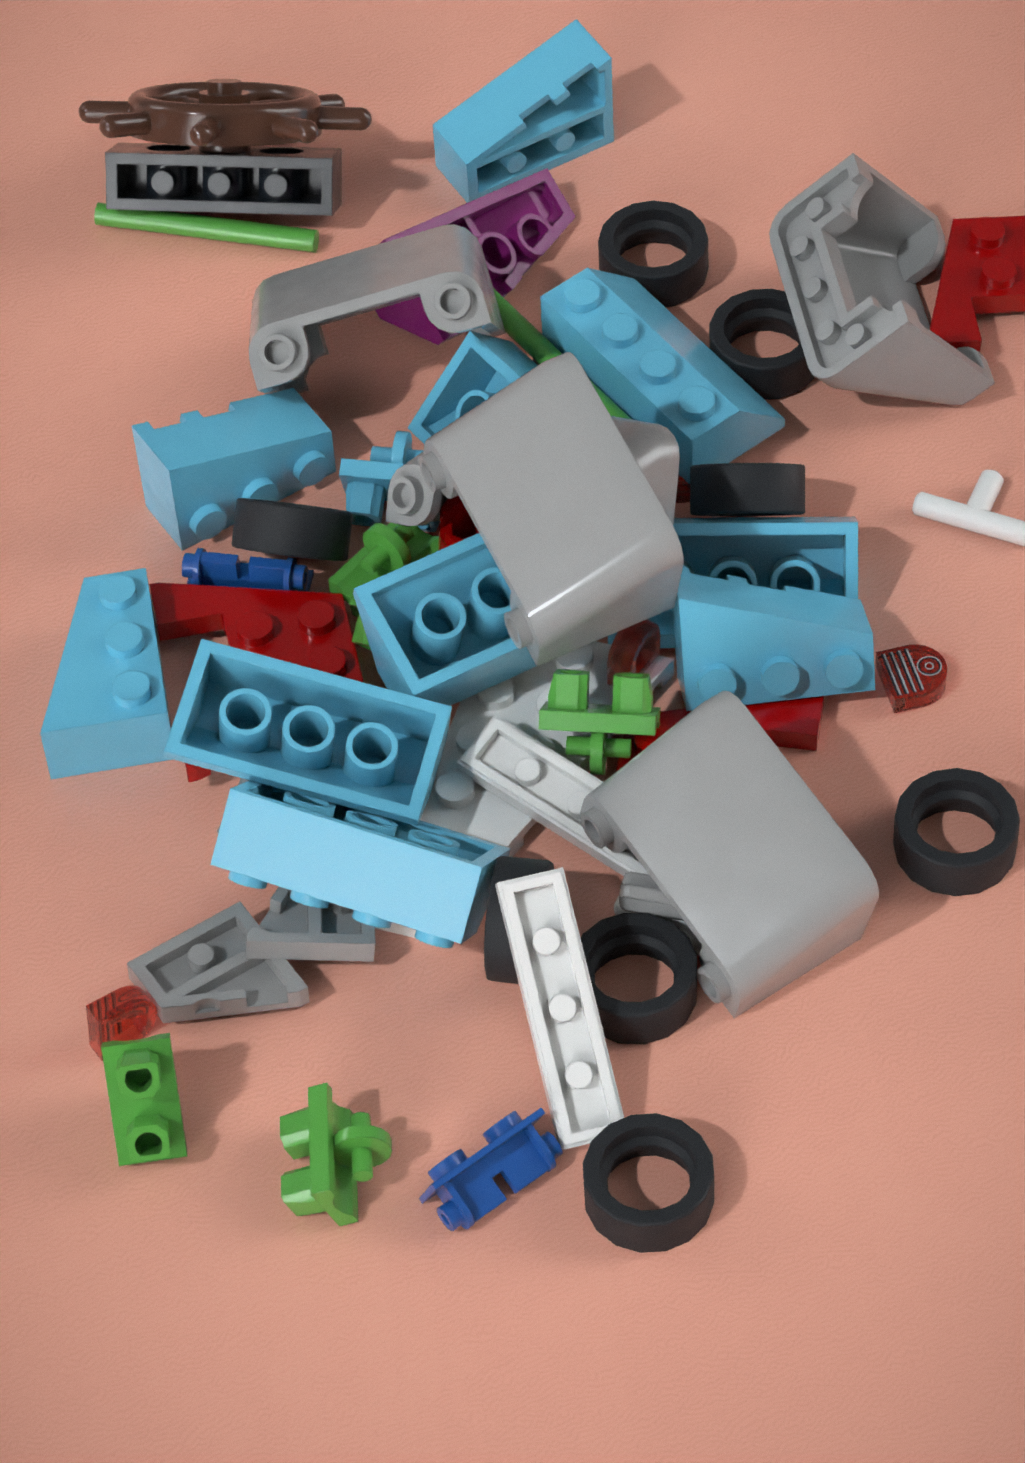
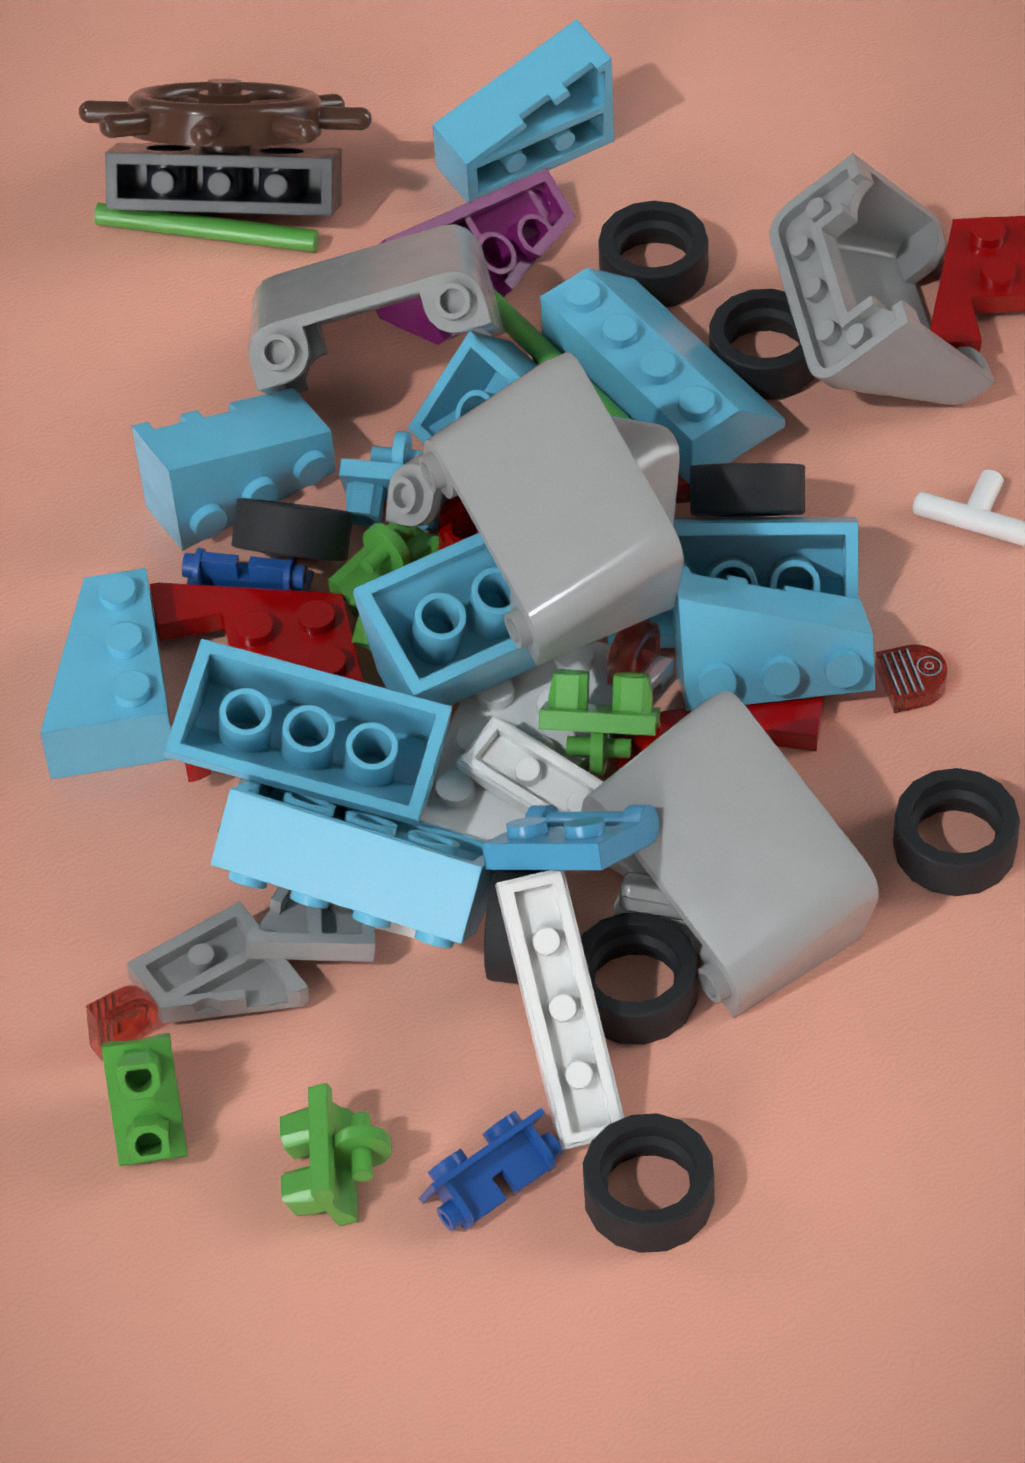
(571, 838): none -> dark azure plate

